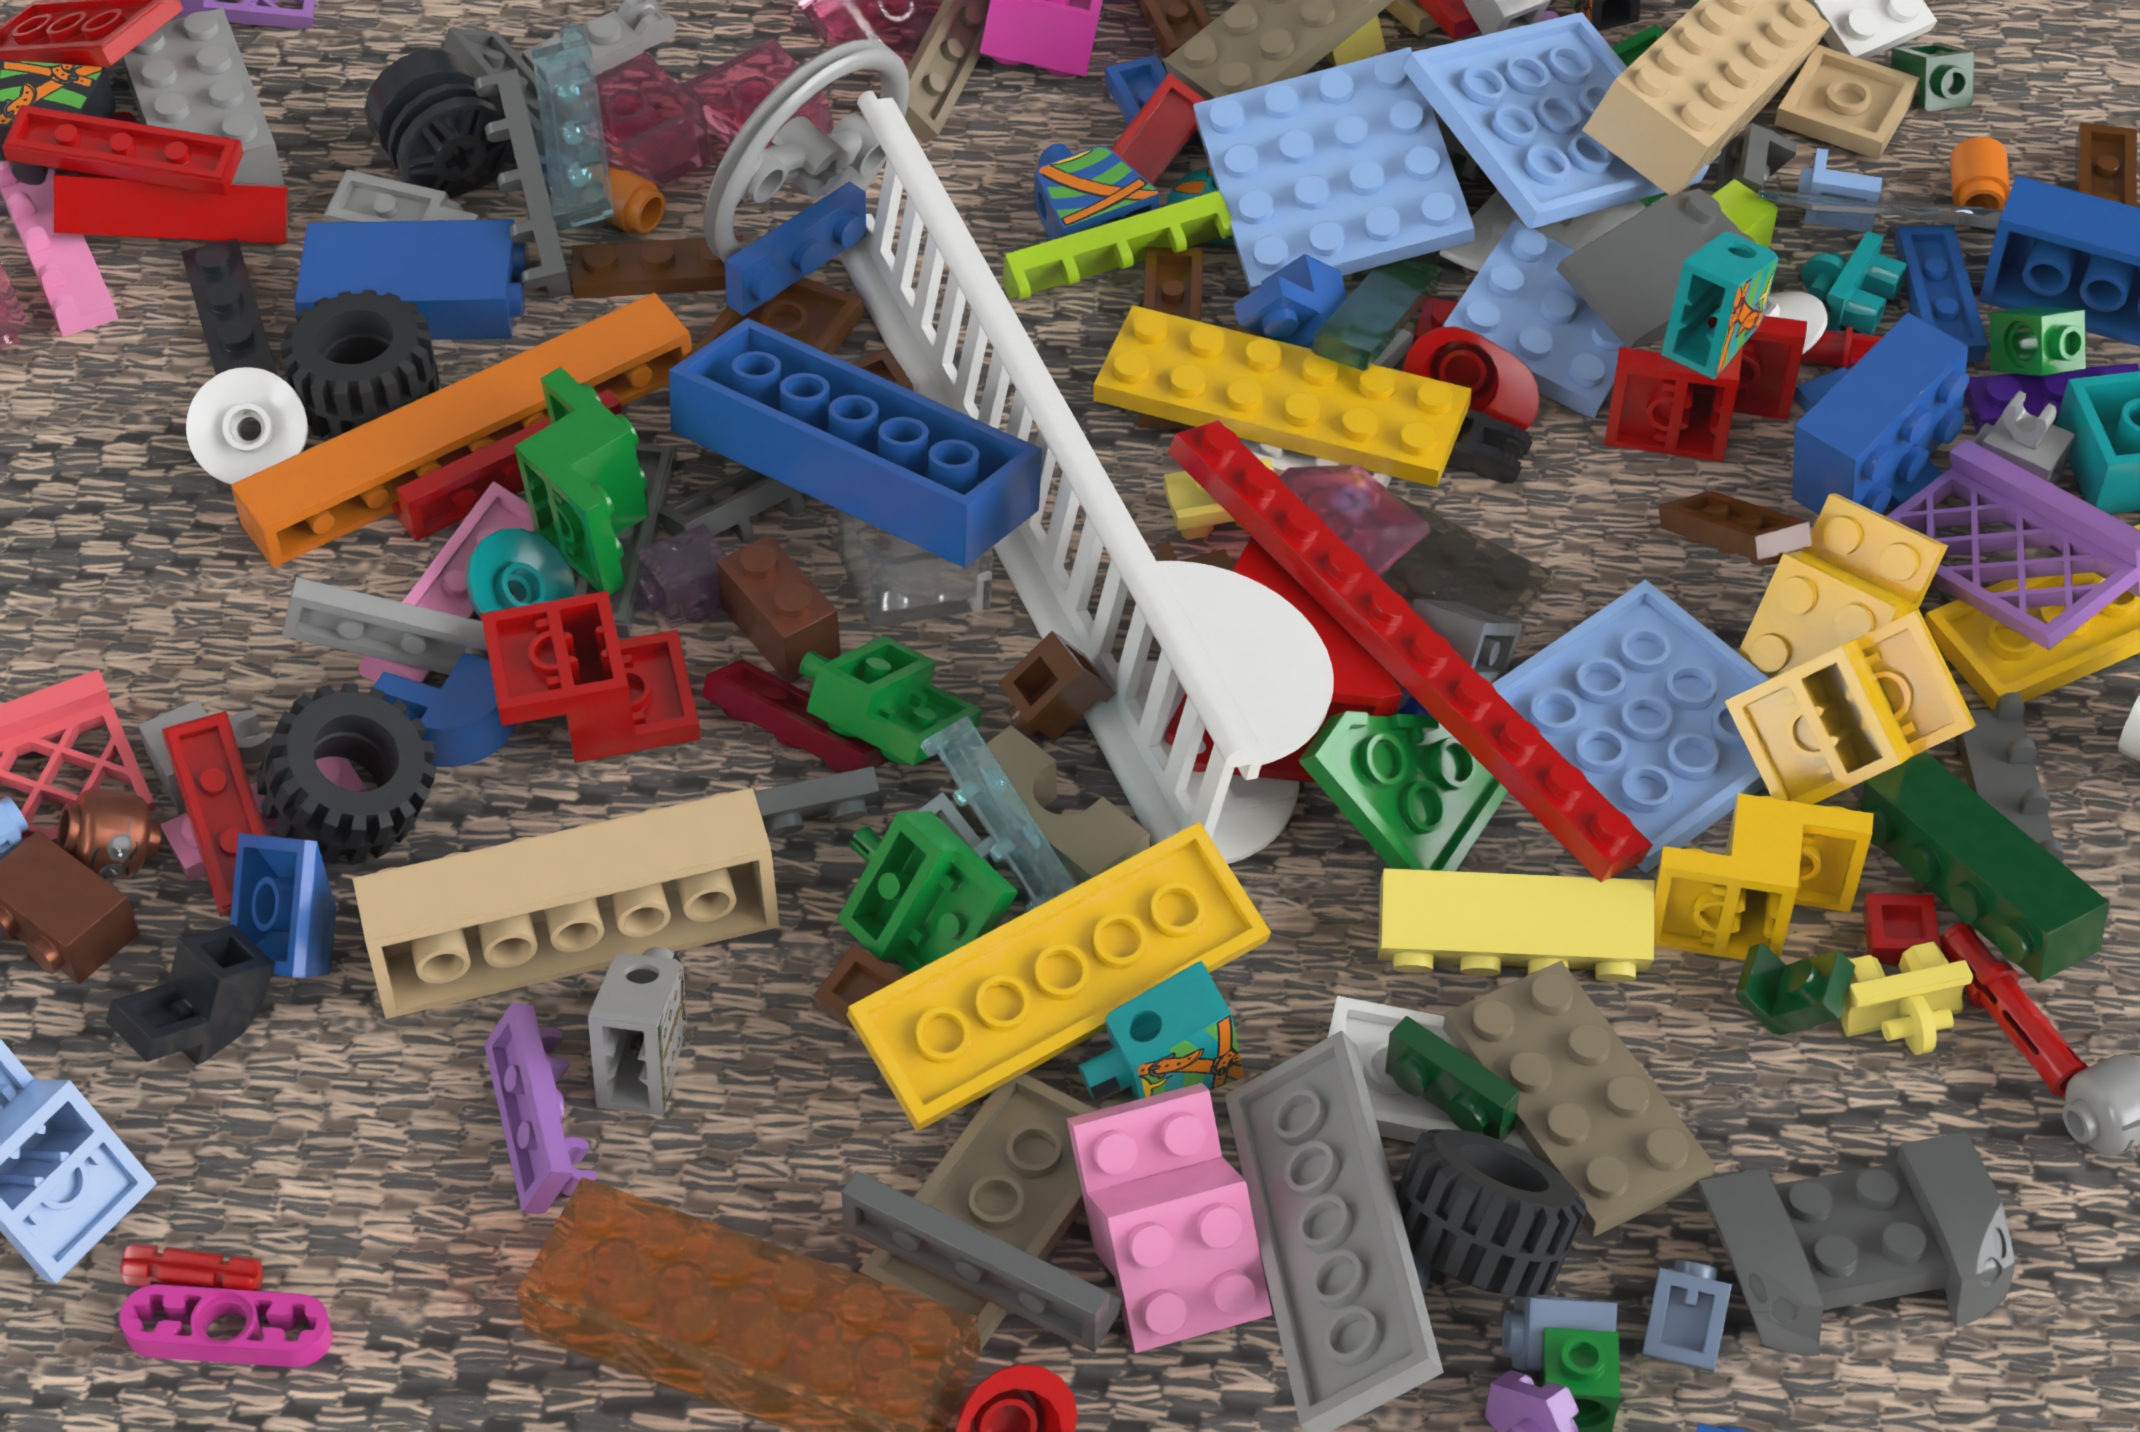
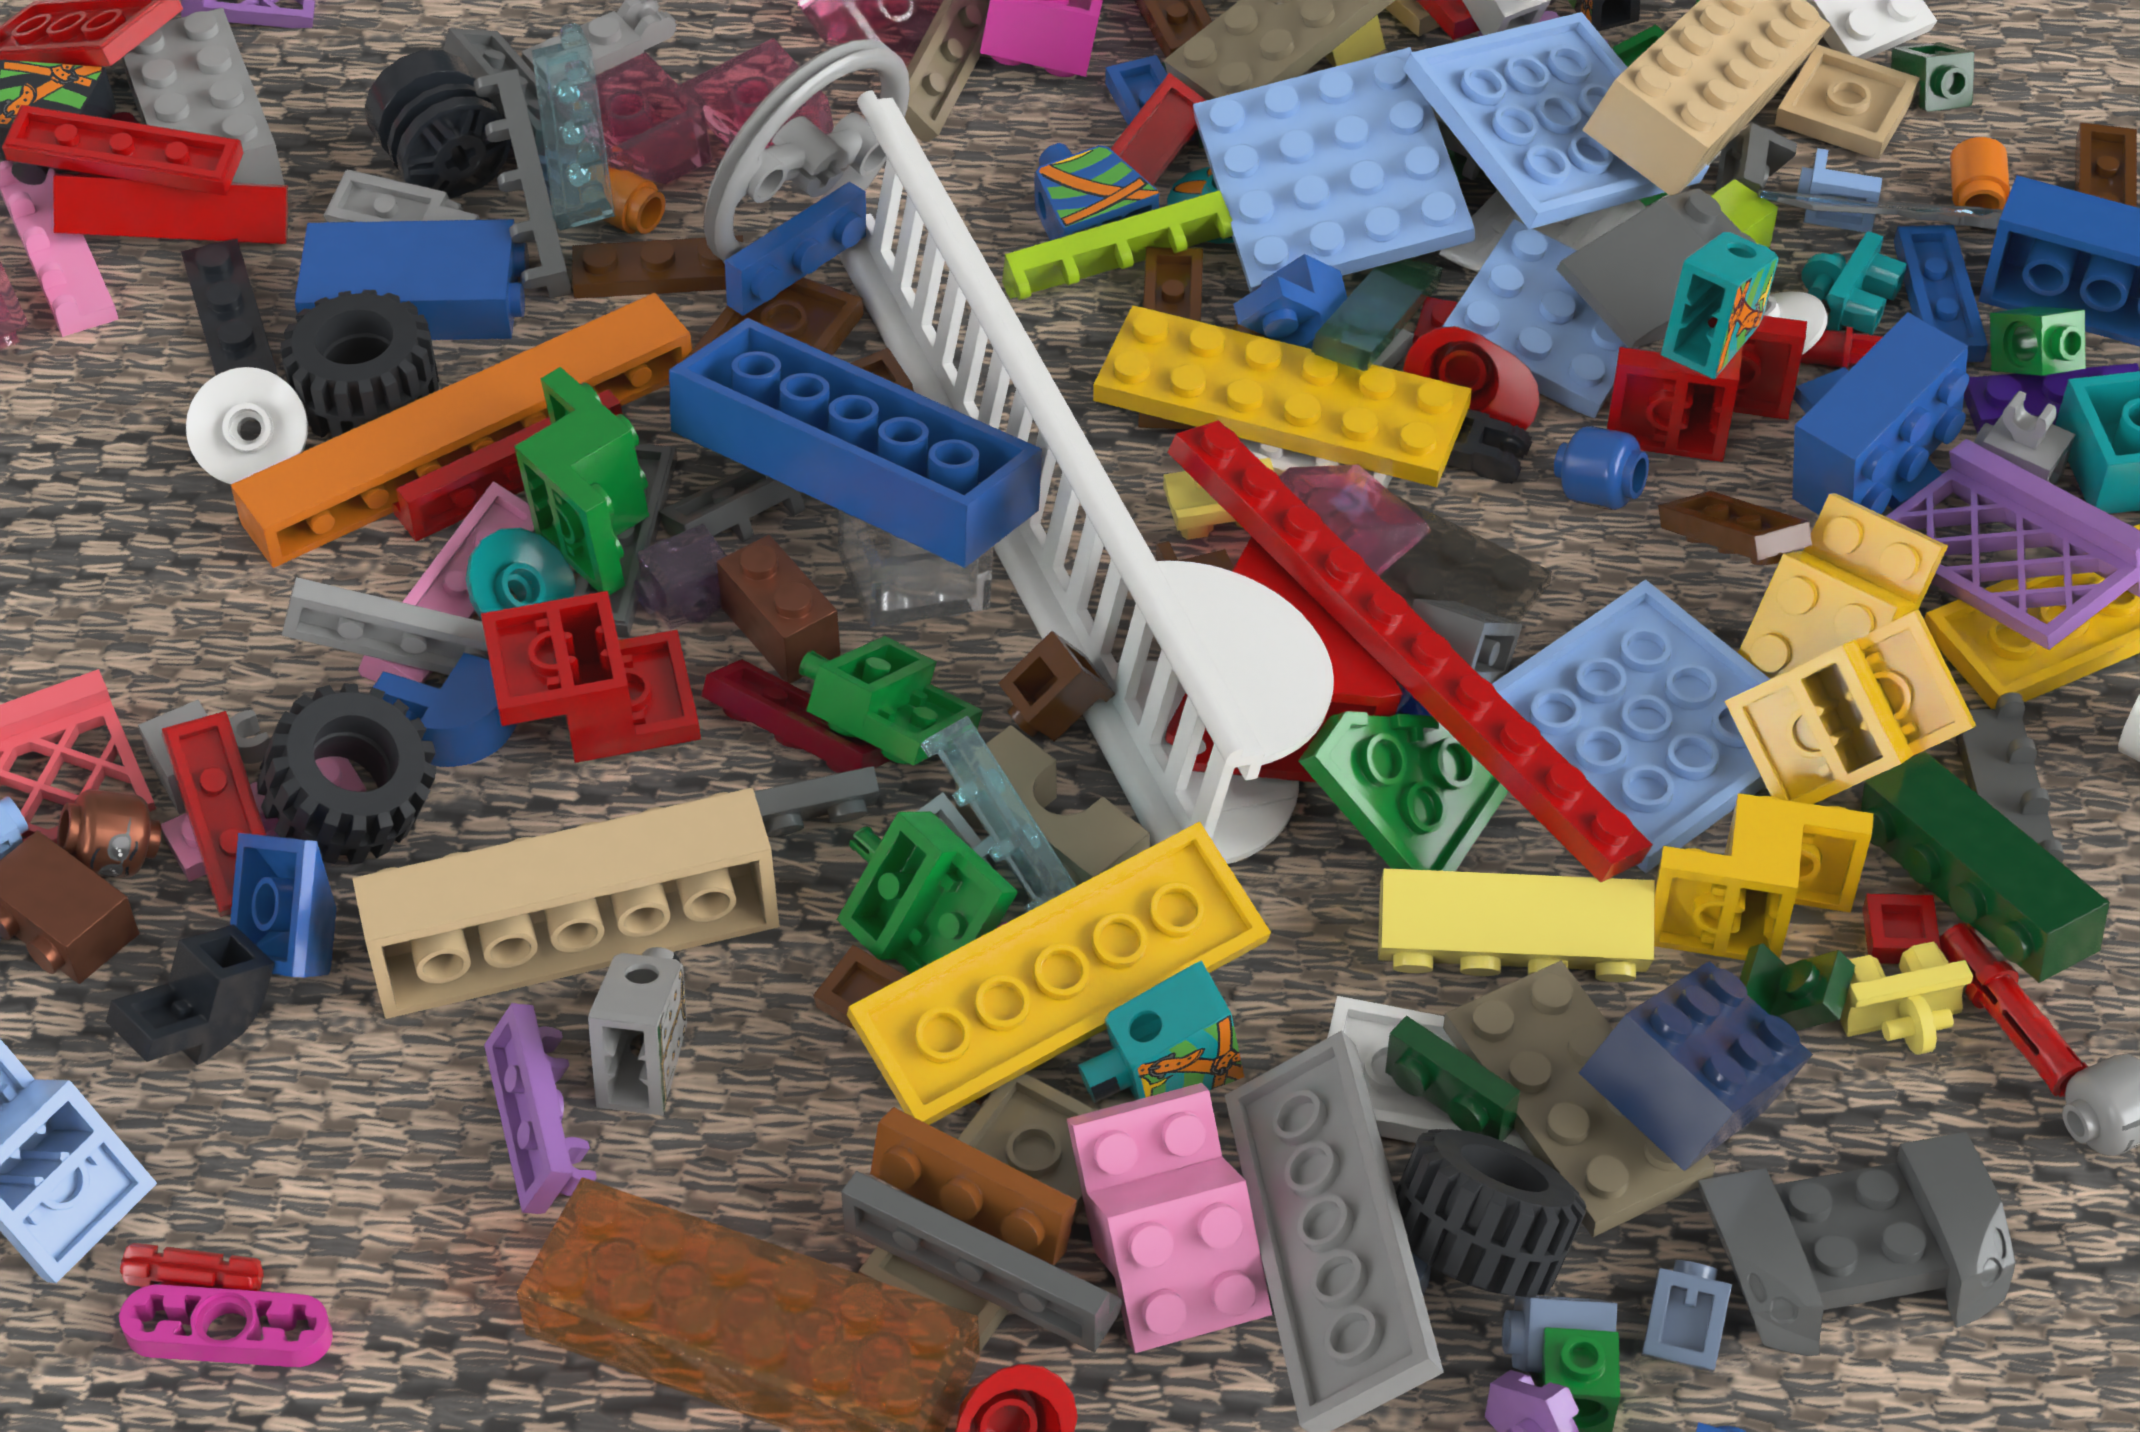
(972, 1186): none -> dark orange plate
(1601, 467): none -> blue head
(1696, 1063): none -> dark blue brick

